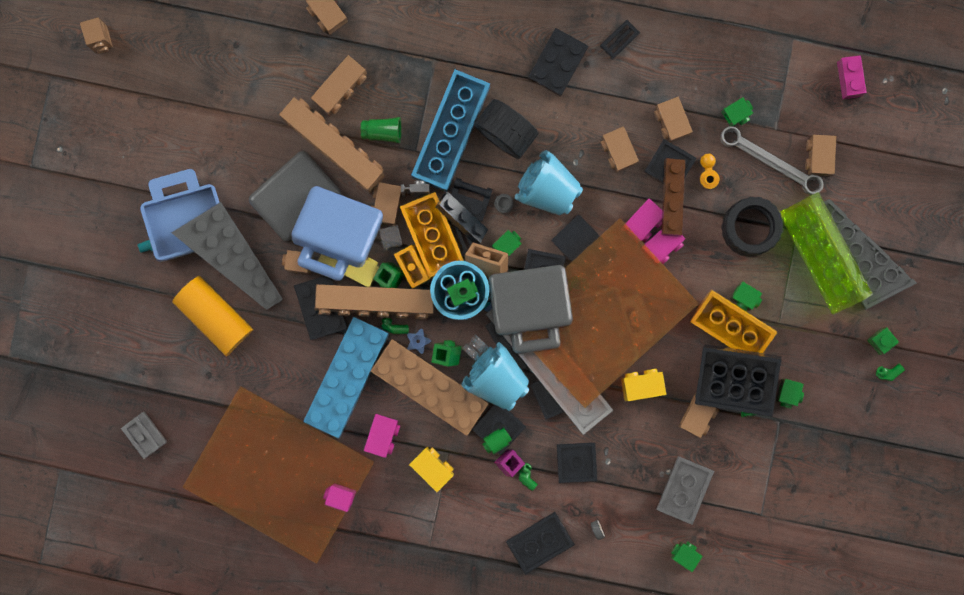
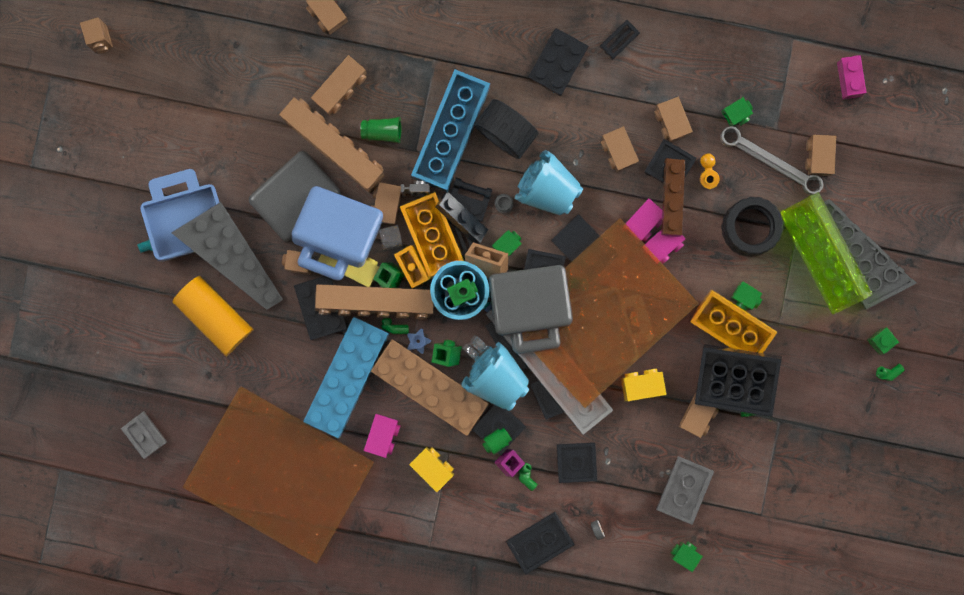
(339, 497): dark pink brick -> none
(790, 393): green brick -> none

